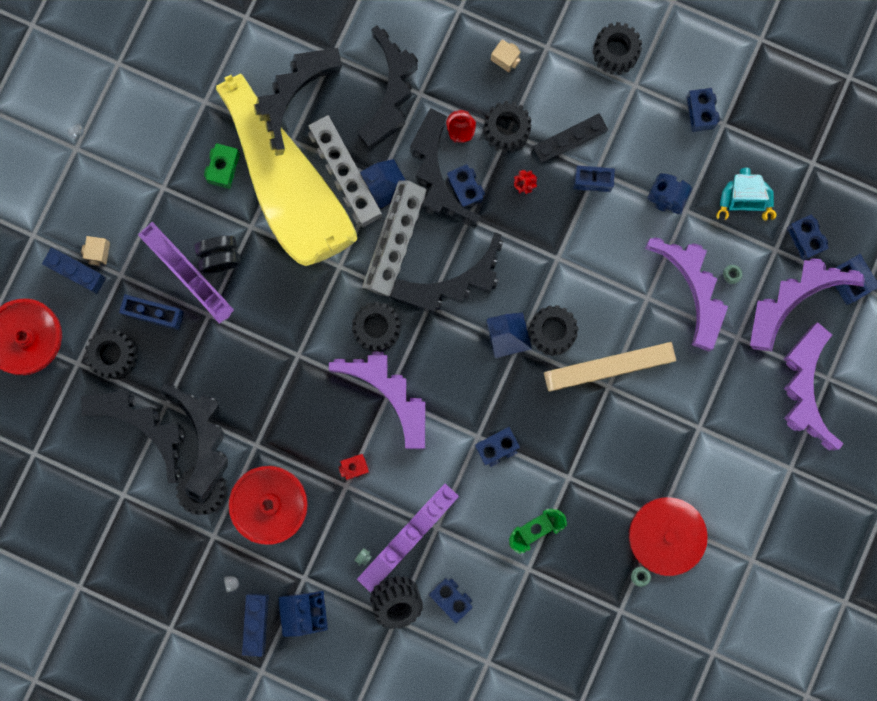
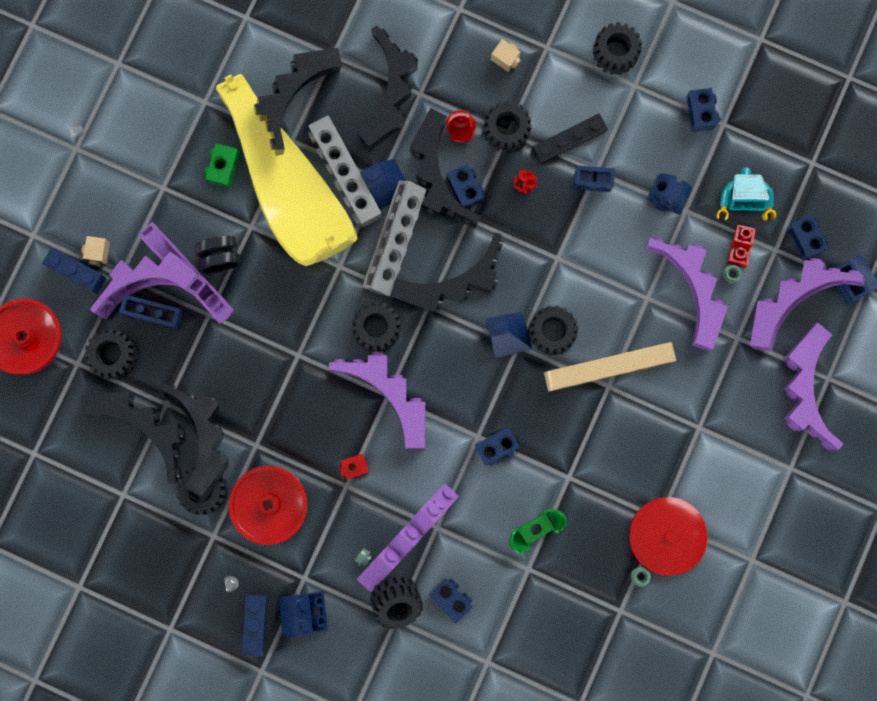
(146, 274): none -> medium lavender arch
(741, 246): none -> red slope

